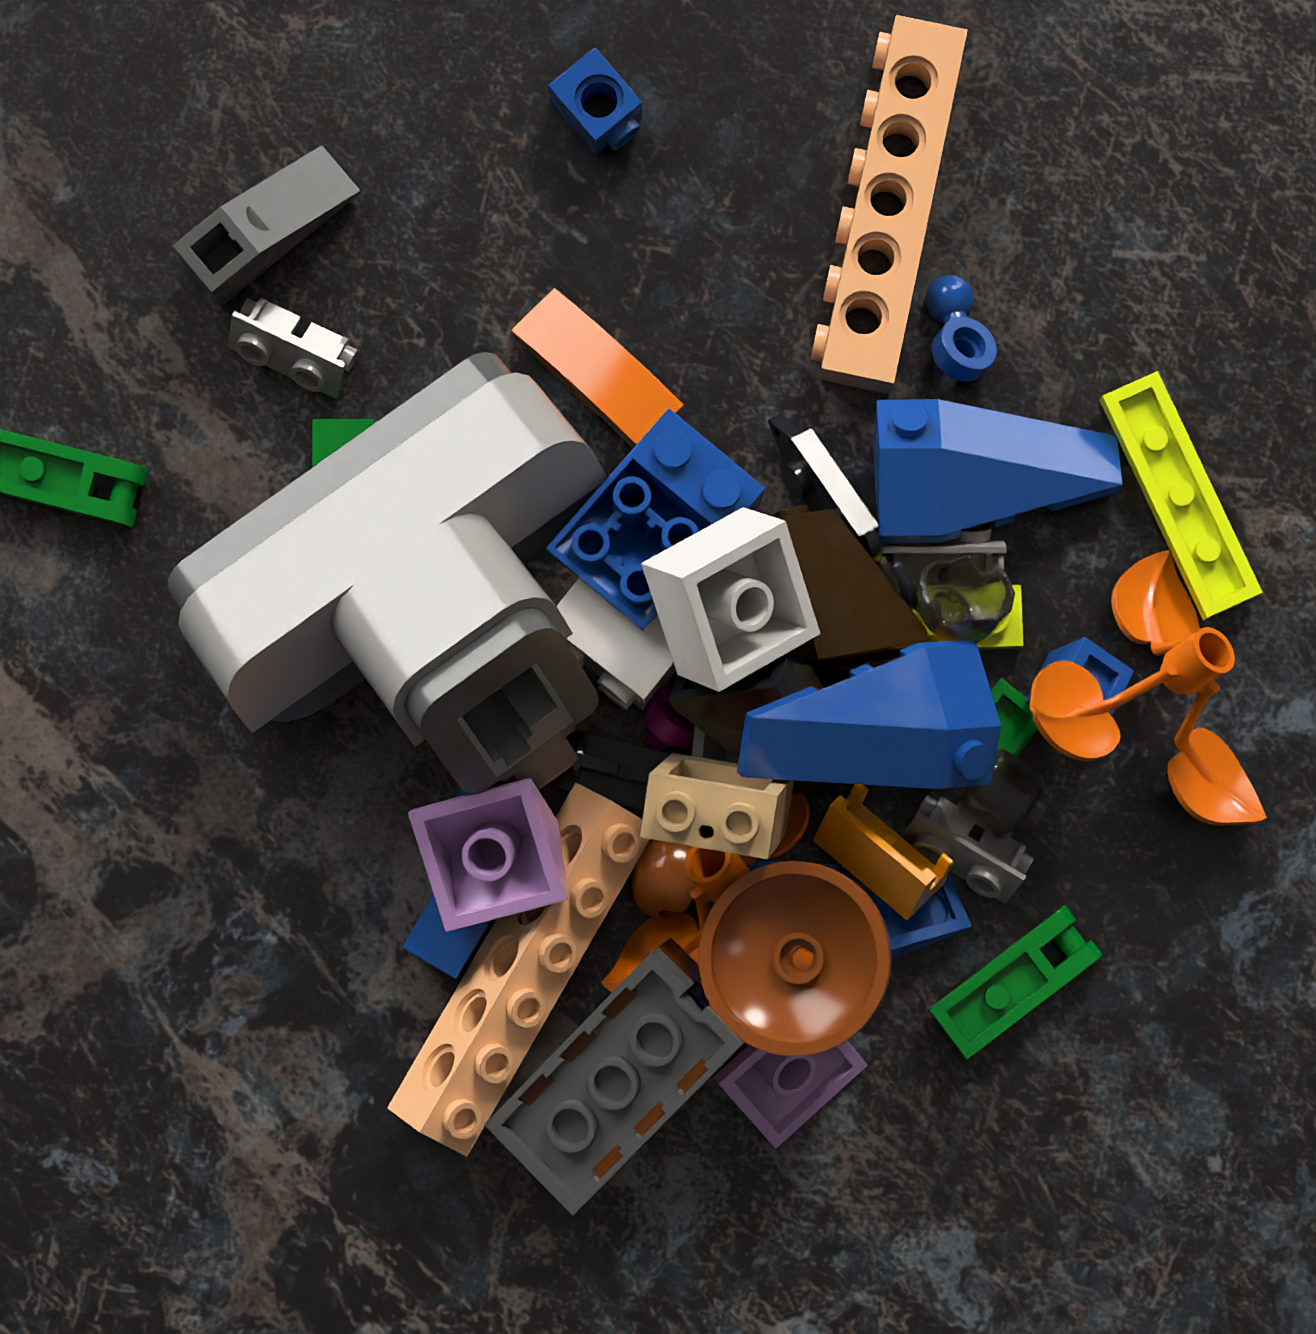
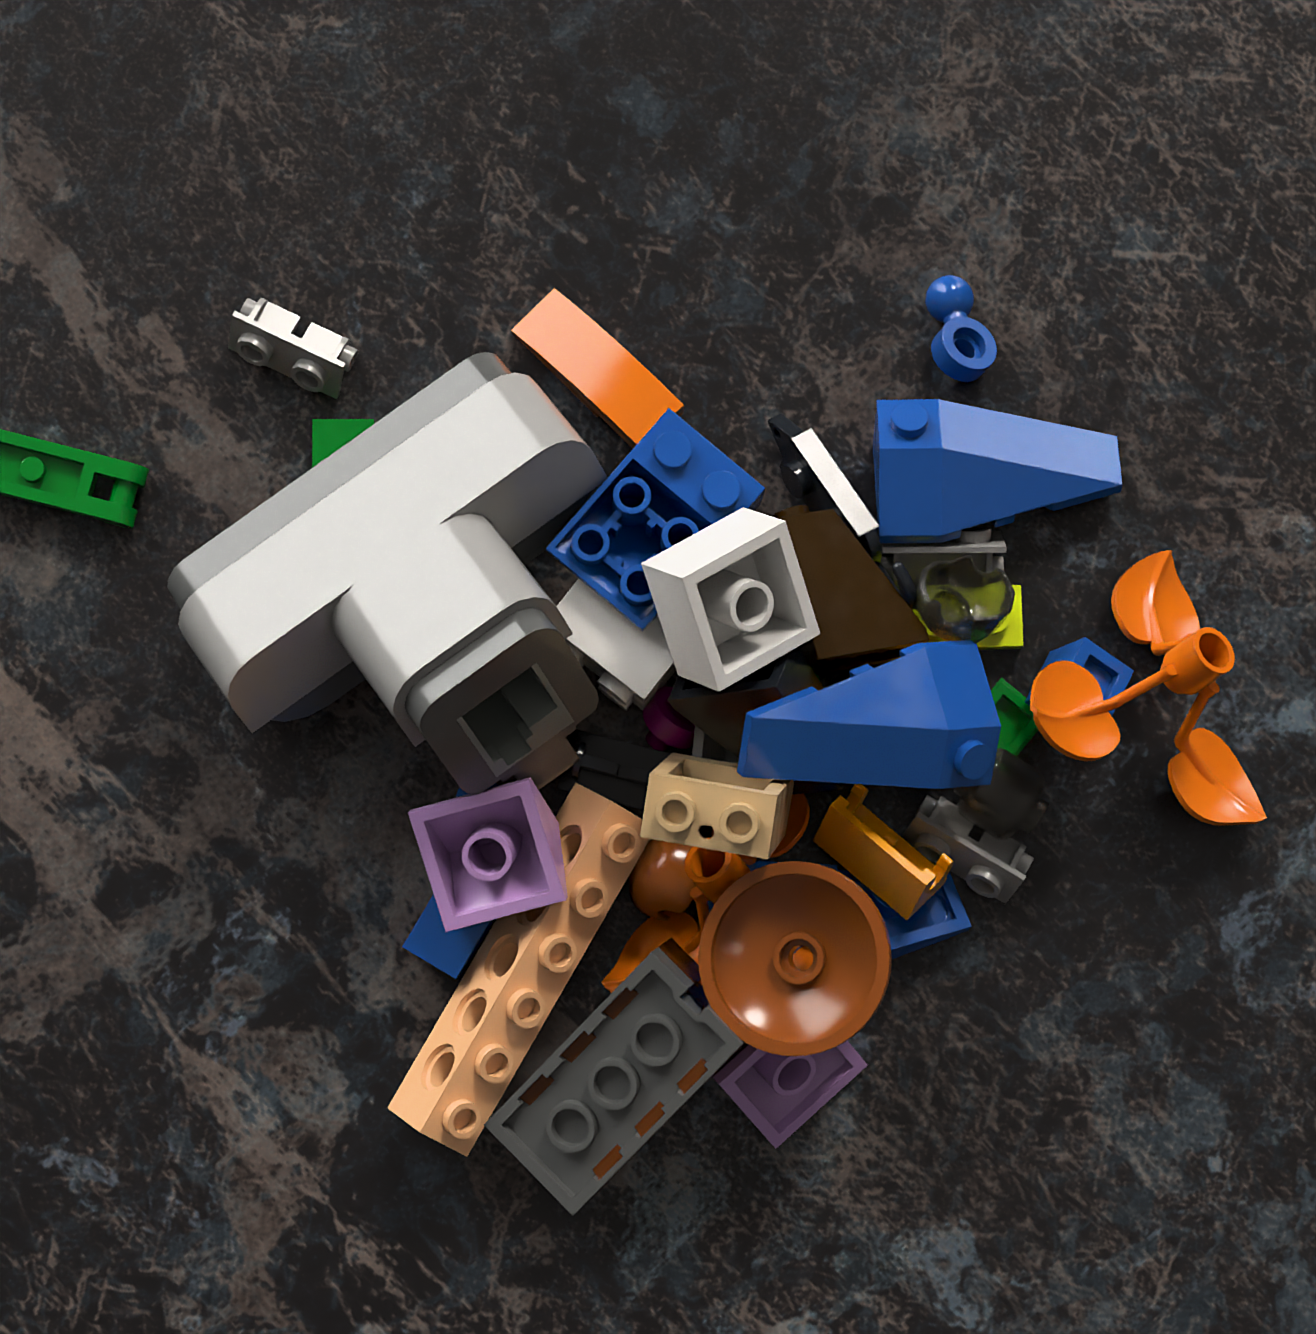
(264, 224): slope -> none
(593, 77): blue brick -> none
(933, 56): light nougat brick -> none
(1013, 984): green plate -> none
(1180, 495): neon yellow plate -> none

